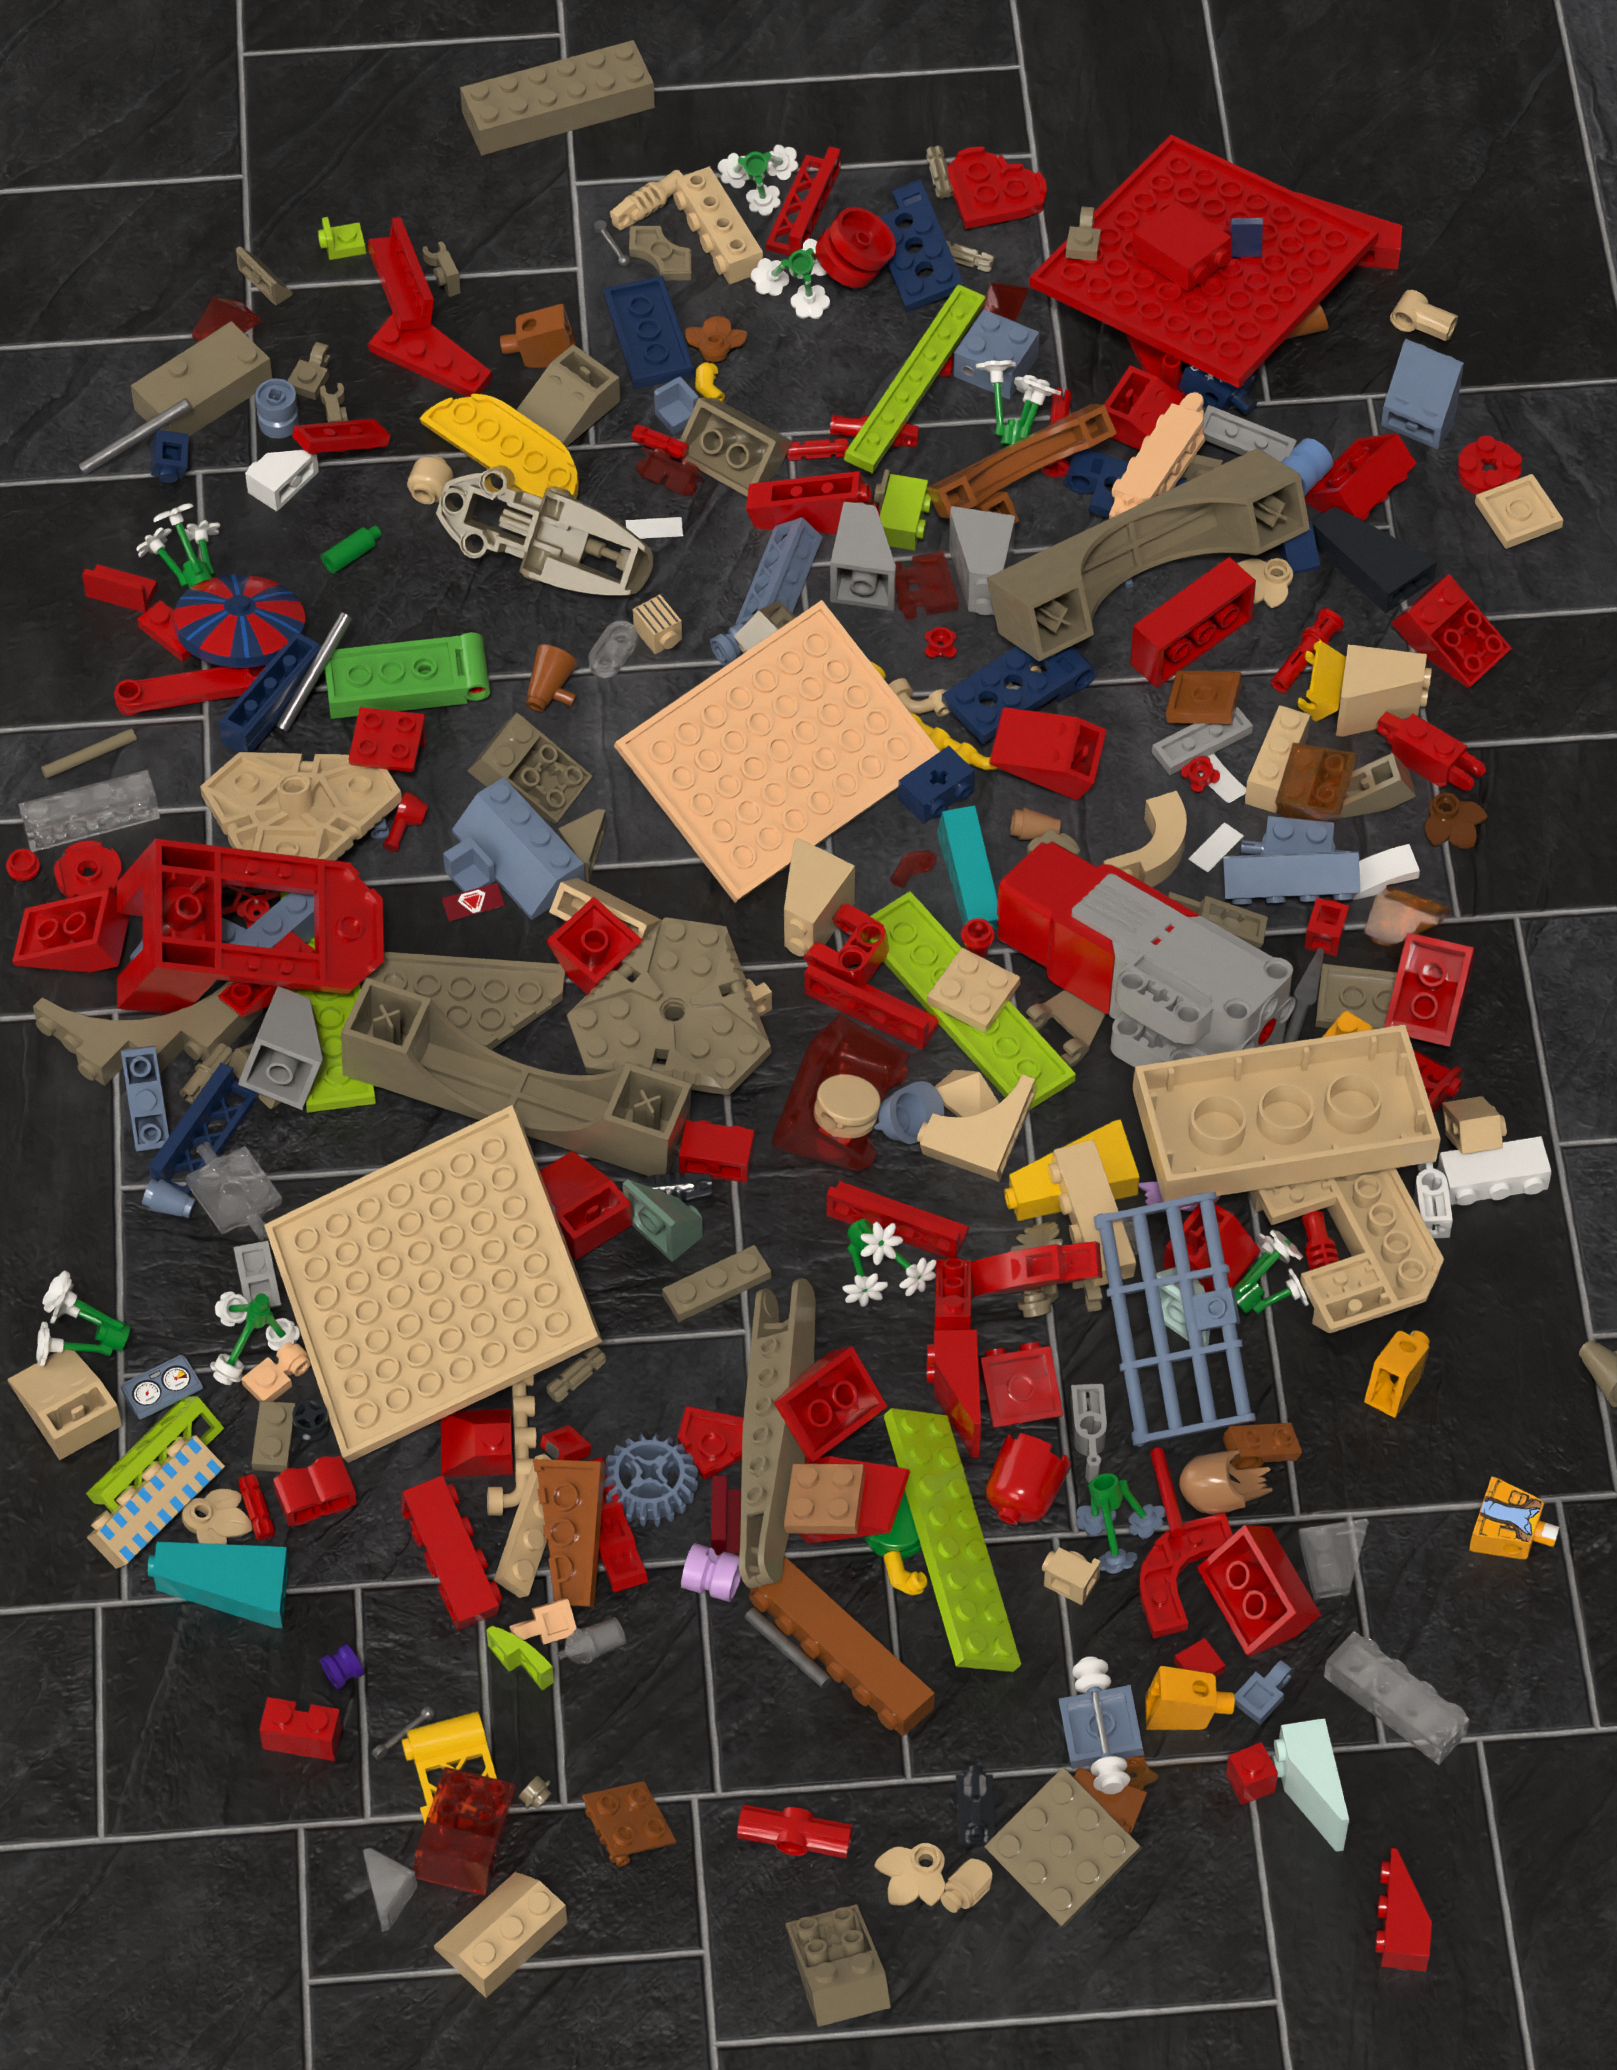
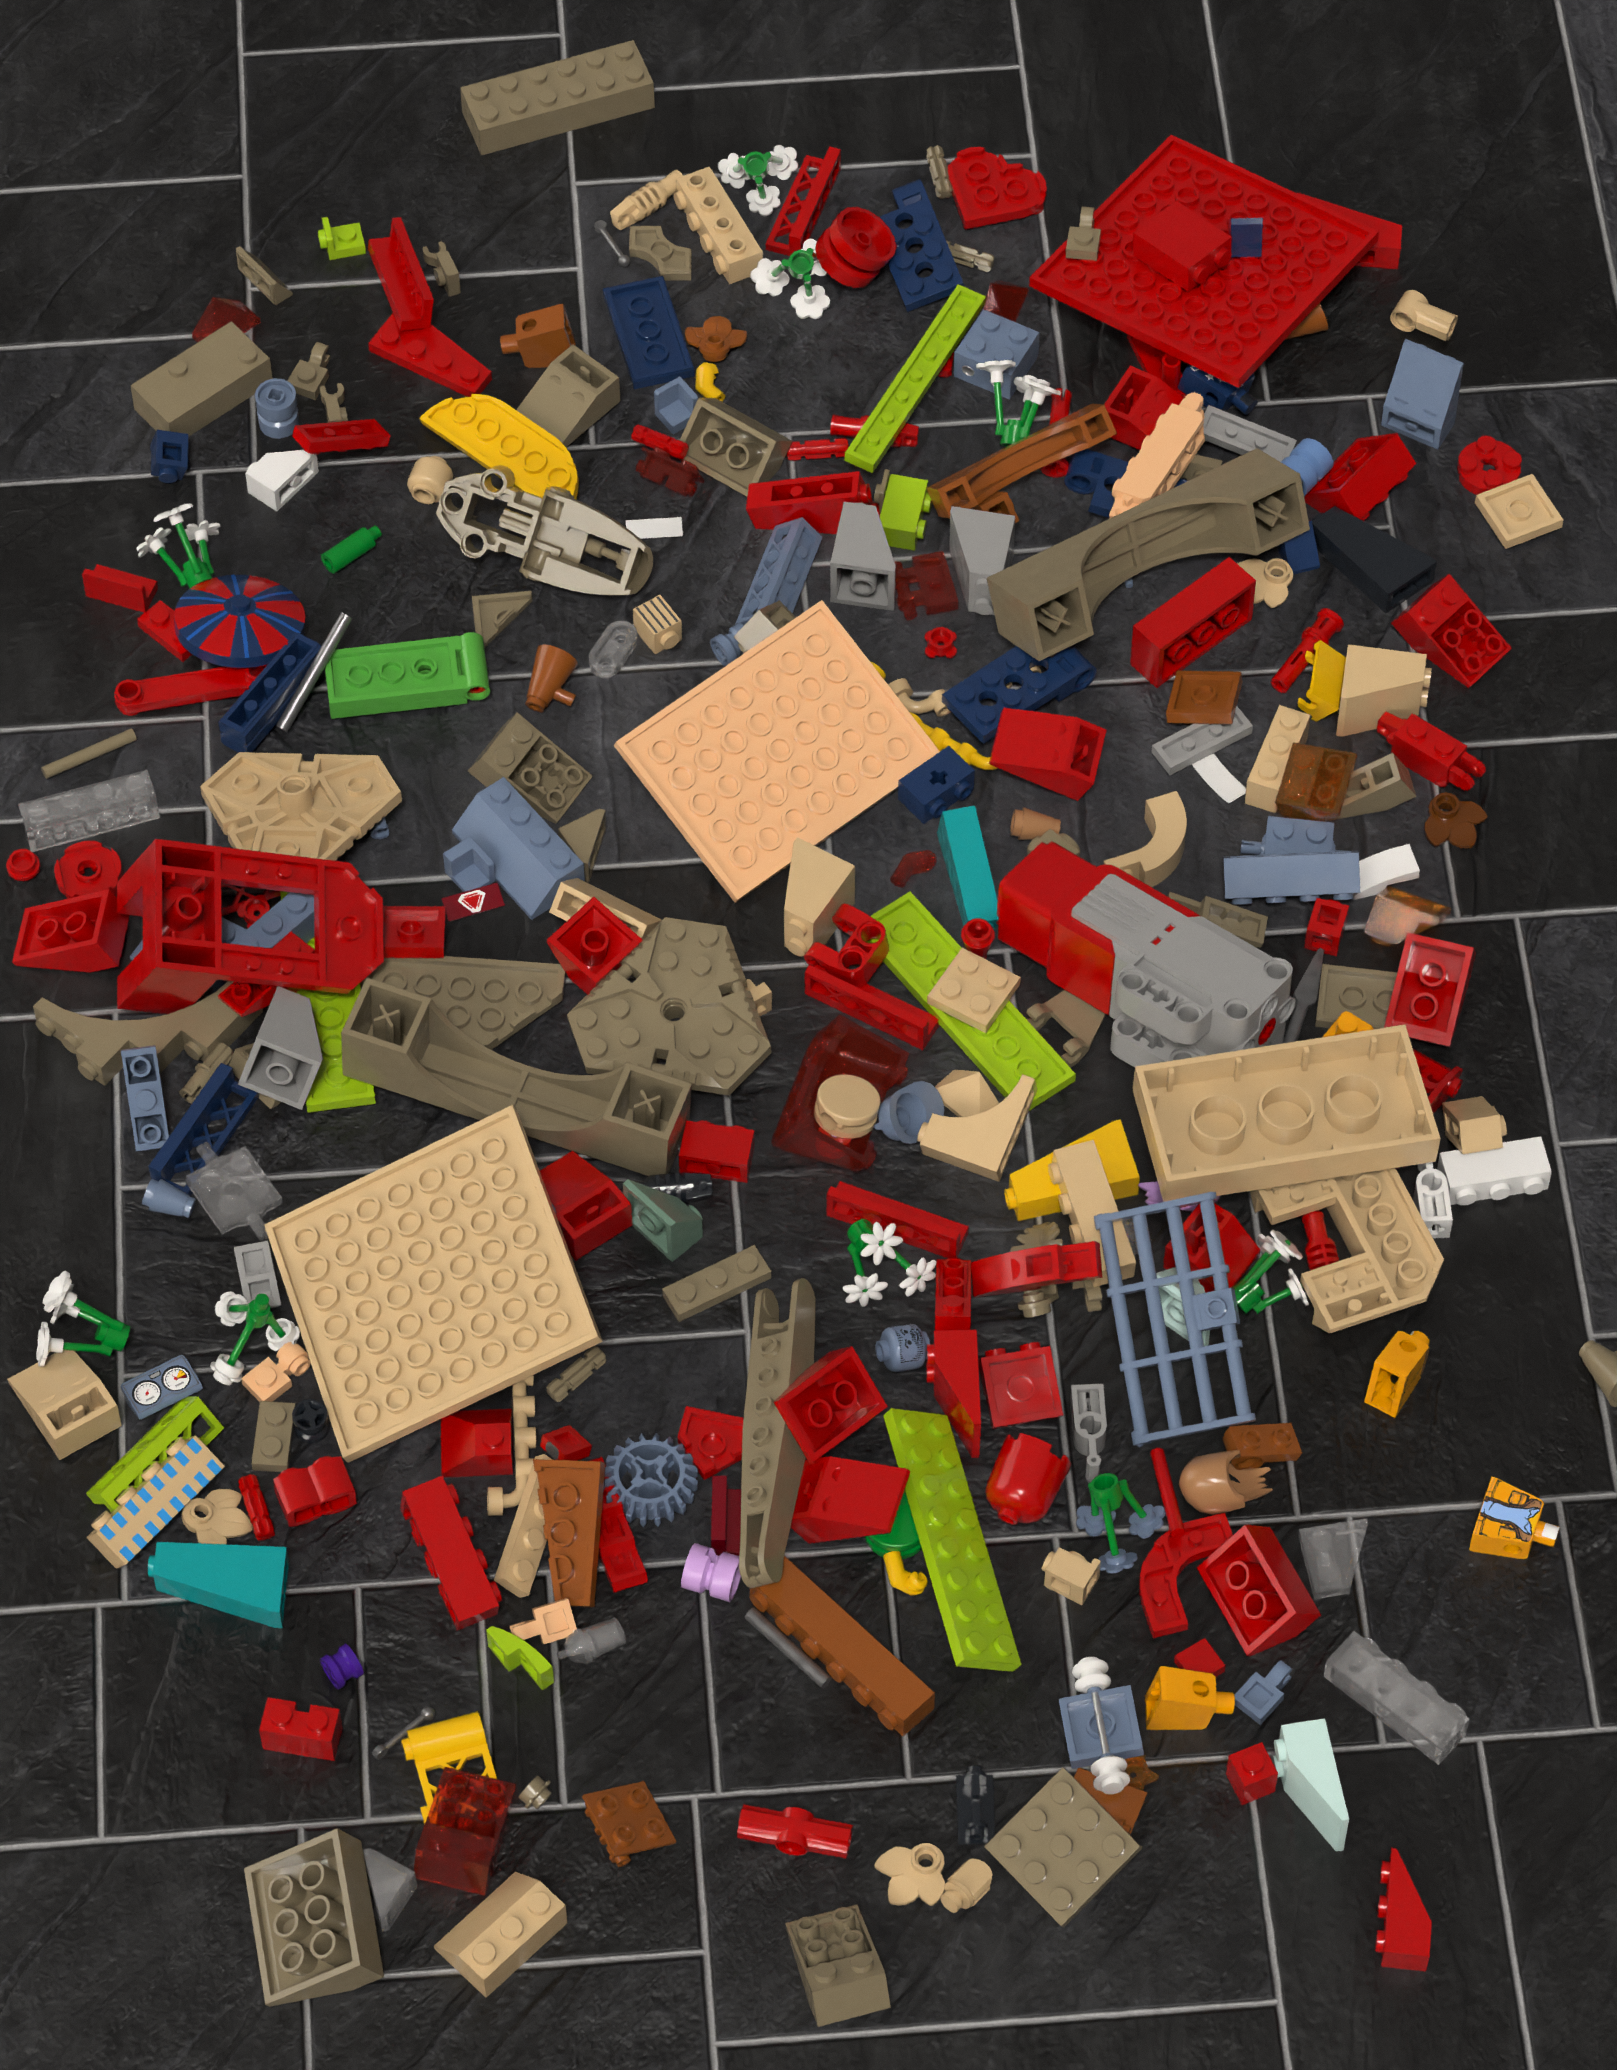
(135, 436): flat silver bar -> none
(313, 1920): none -> dark tan slope
(387, 739): red bracket -> none
(410, 812): red bar -> none
(414, 931): none -> red tile
(497, 611): none -> dark tan tile
(824, 1498): medium nougat plate -> none
(902, 1347): none -> sand blue head
(1197, 765): red plate -> none
(1216, 847): white sticker -> none

